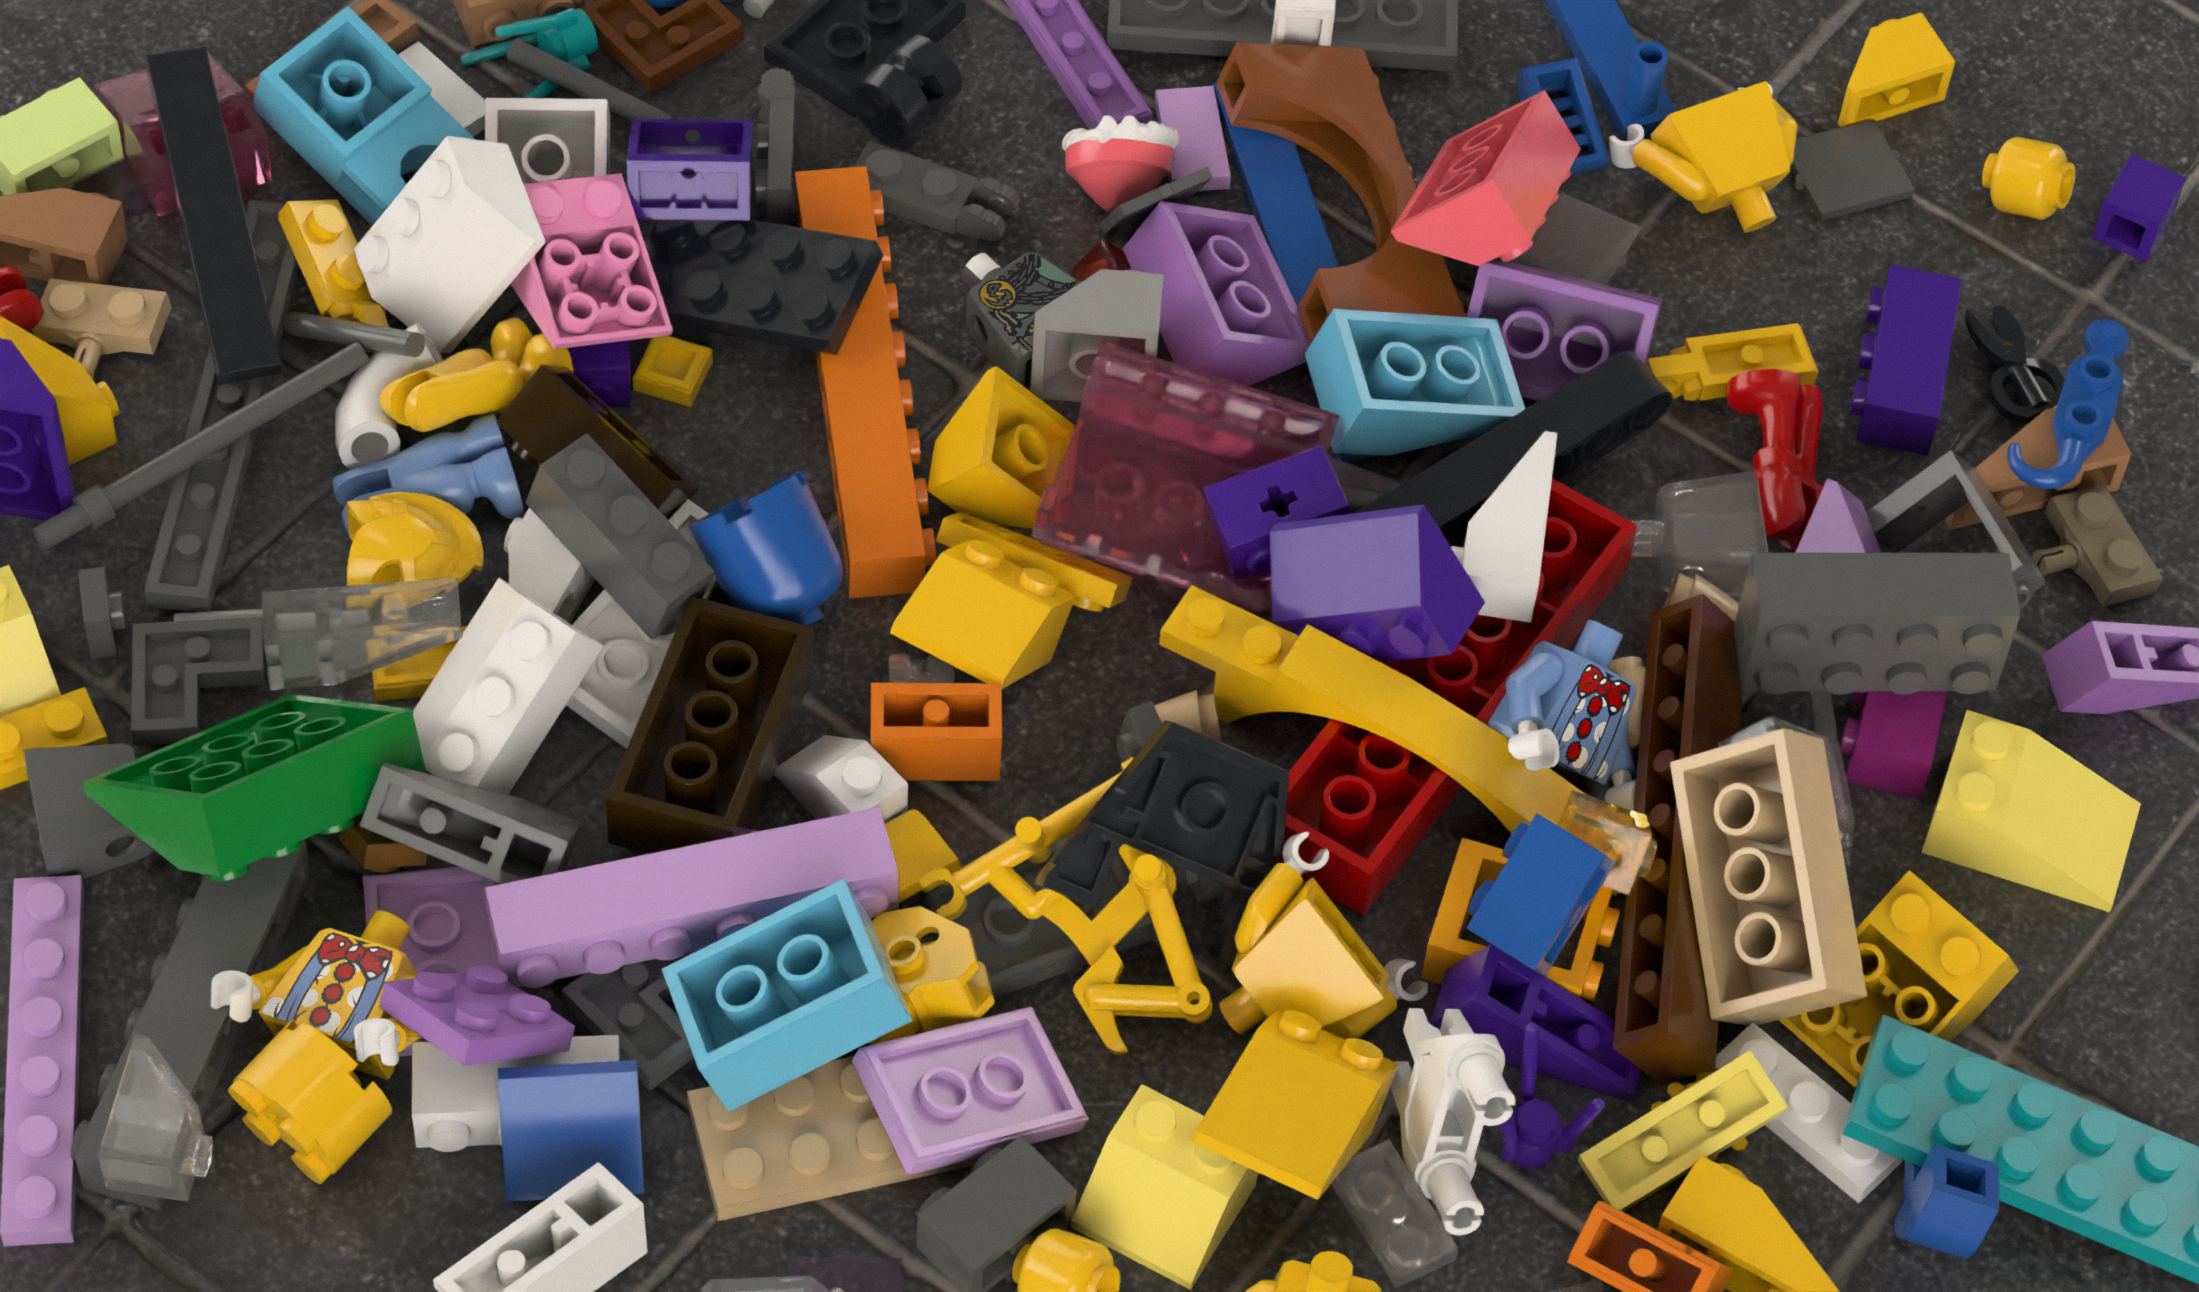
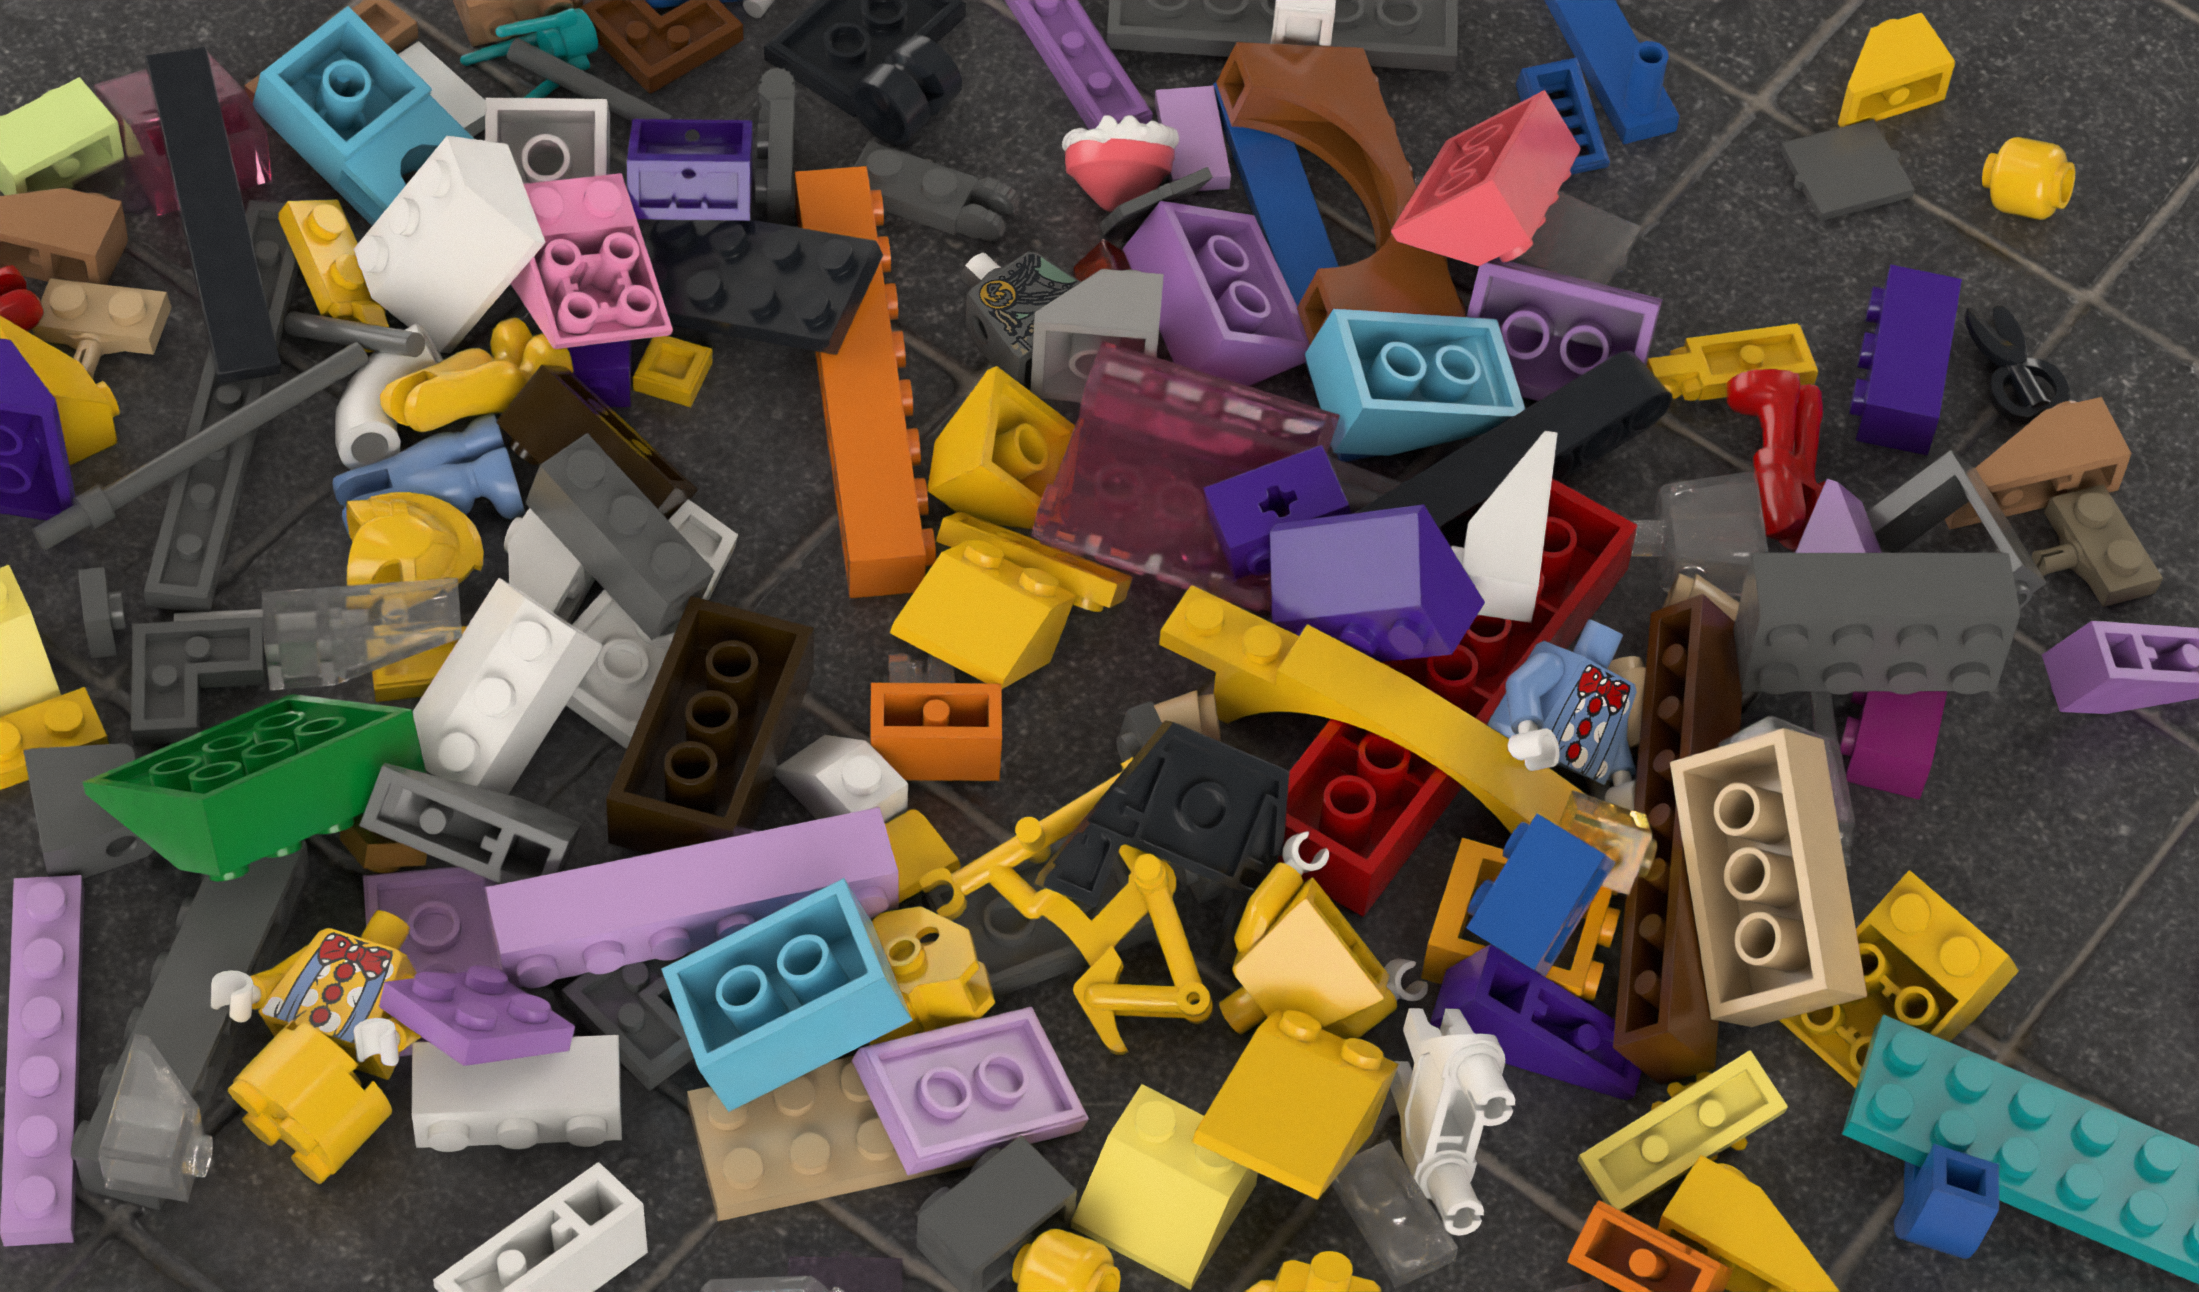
(565, 1122): blue tile -> none
(773, 554): blue cylinder -> none
(1535, 1126): dark purple plant -> none
(1718, 153): yellow torso -> none
(1813, 1117): white plate -> none
(2031, 814): light yellow slope -> none
(2083, 407): blue piece -> none
(2138, 208): dark purple brick -> none

